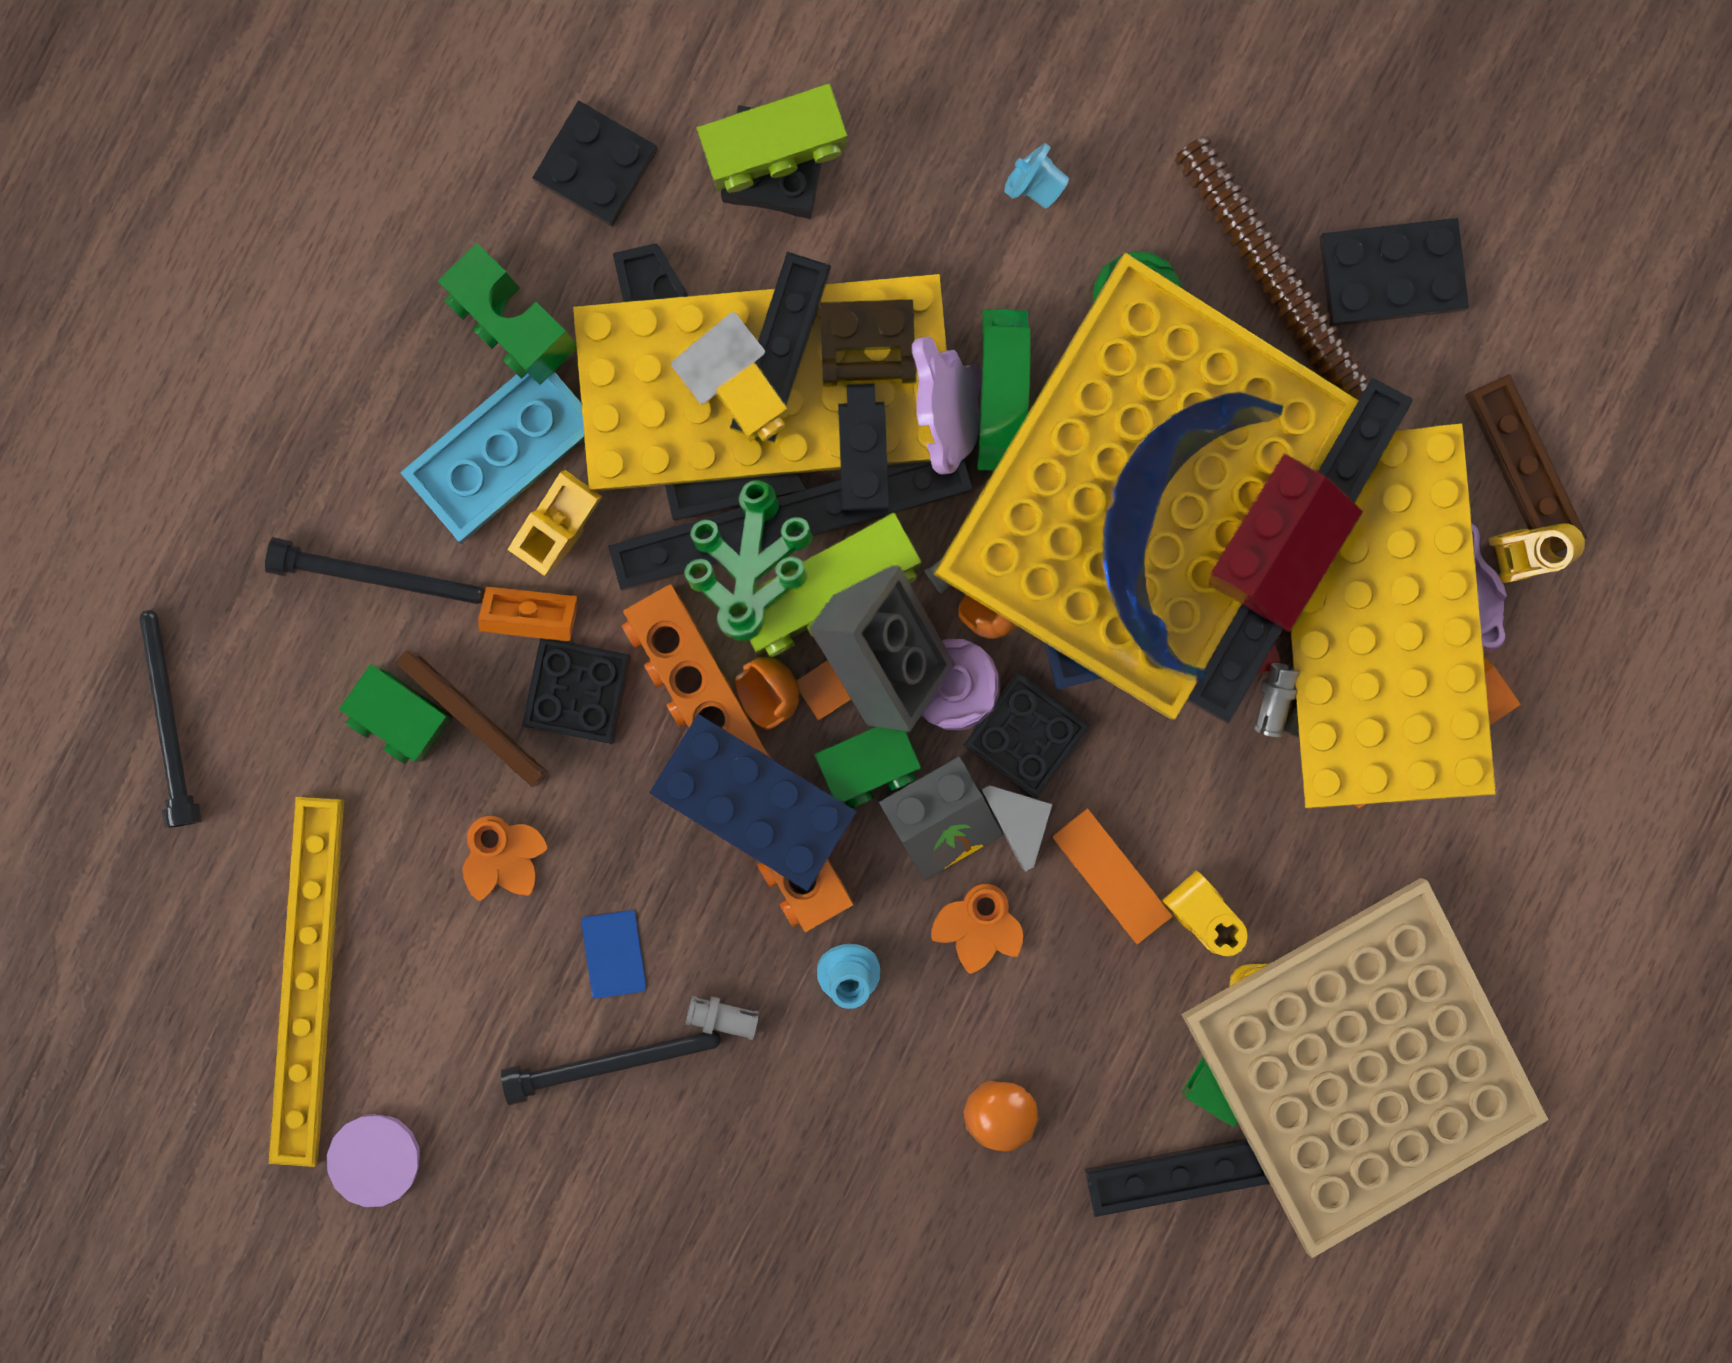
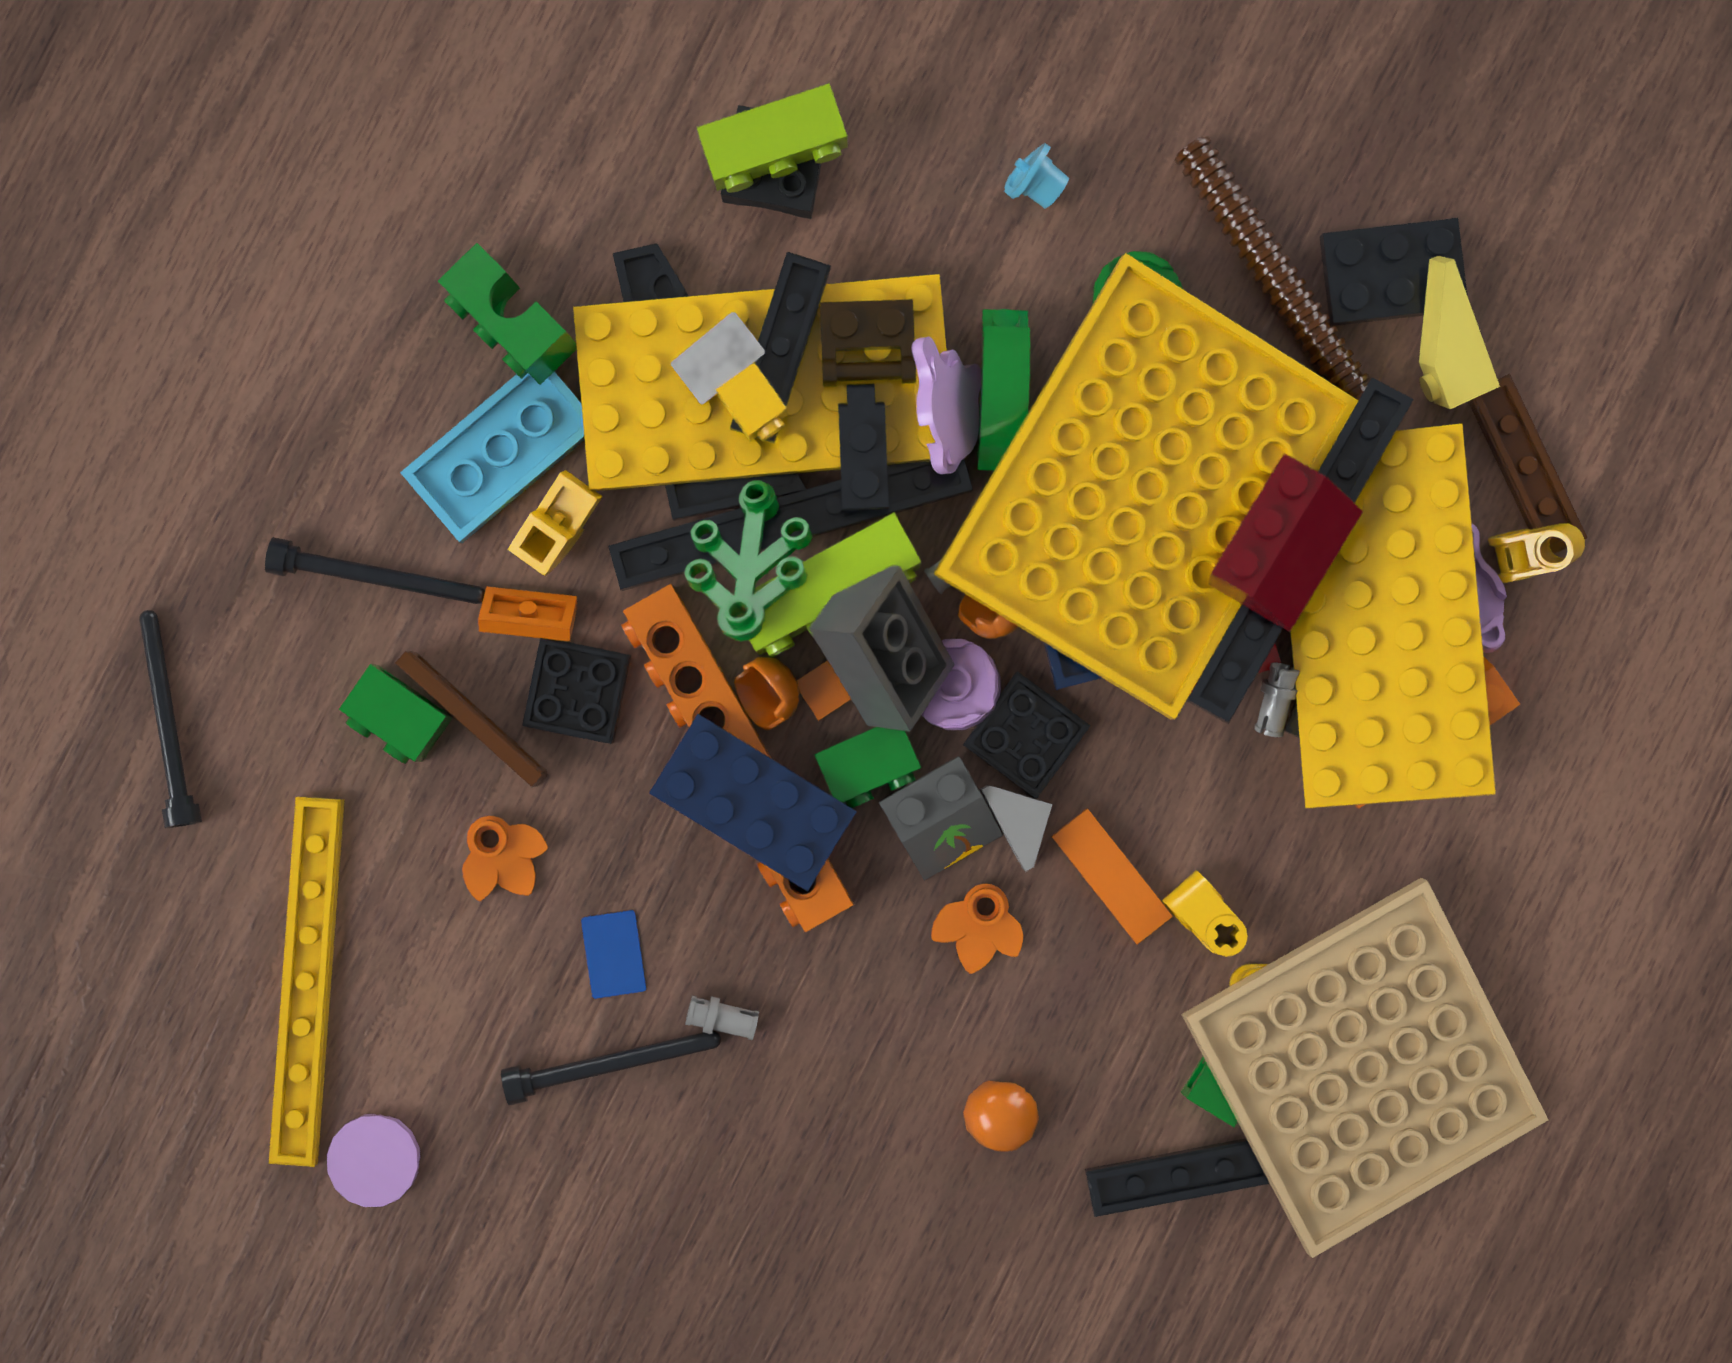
(595, 163): black plate -> none
(848, 974): medium azure piece -> none
(1136, 504): clear blue windscreen -> none
(1451, 343): none -> light yellow slope

